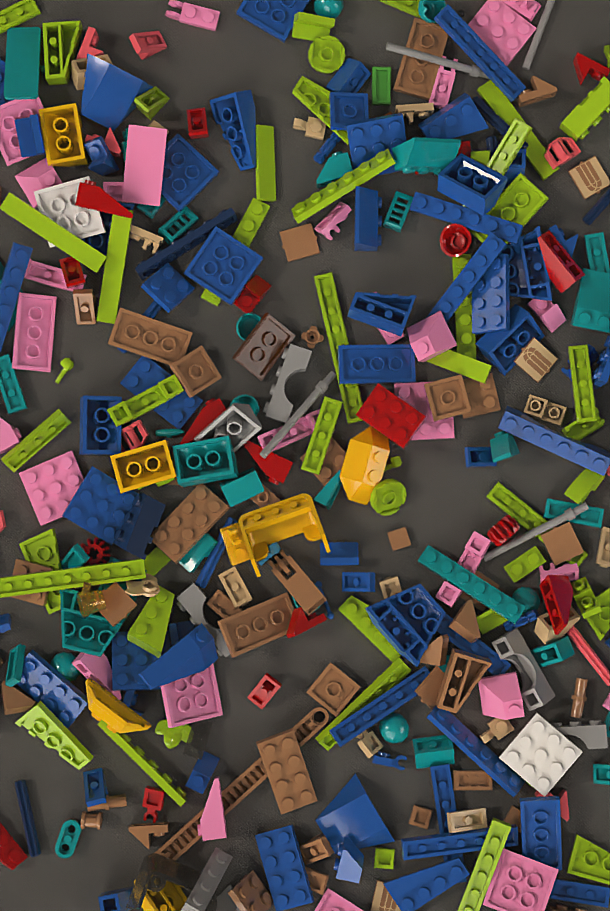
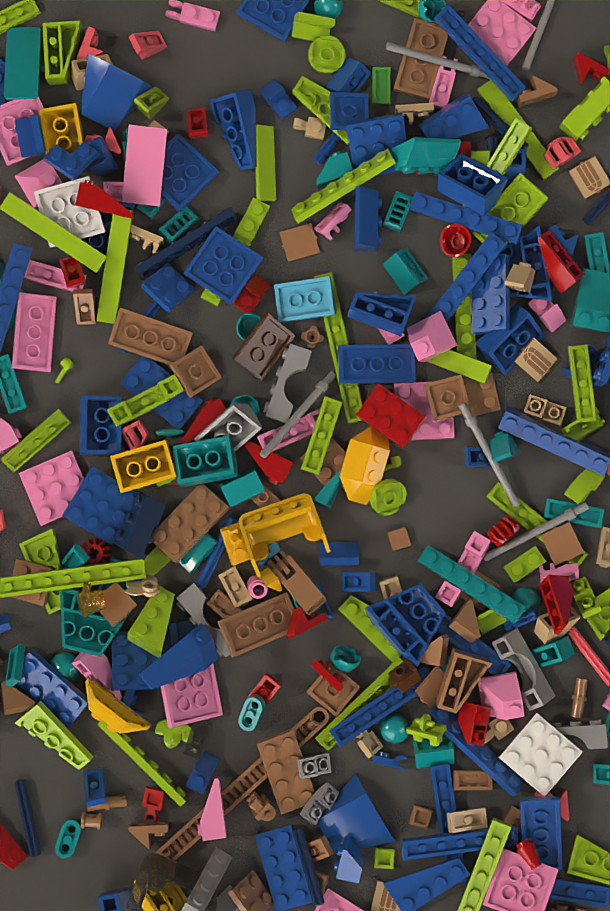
(71, 164): none -> blue plate
(252, 711): none -> teal plate
(256, 592): none -> bright pink brick
(260, 806): none -> medium nougat hips
(270, 579): none -> yellow slope
(278, 99): none -> blue slope
(304, 299): none -> medium azure plate
(308, 867): none -> dark blue axle
(314, 765): none -> light grey slope
(321, 667): none -> red plate
(321, 799): none -> light grey slope
(344, 658): none -> teal hair
(404, 676): none -> reddish brown brick
(405, 270): none -> teal panel
(425, 728): none -> lime hips
(471, 422): none -> light grey bar
(474, 722): none -> red slope
(520, 277): none -> tan slope
(529, 853): none -> red cone

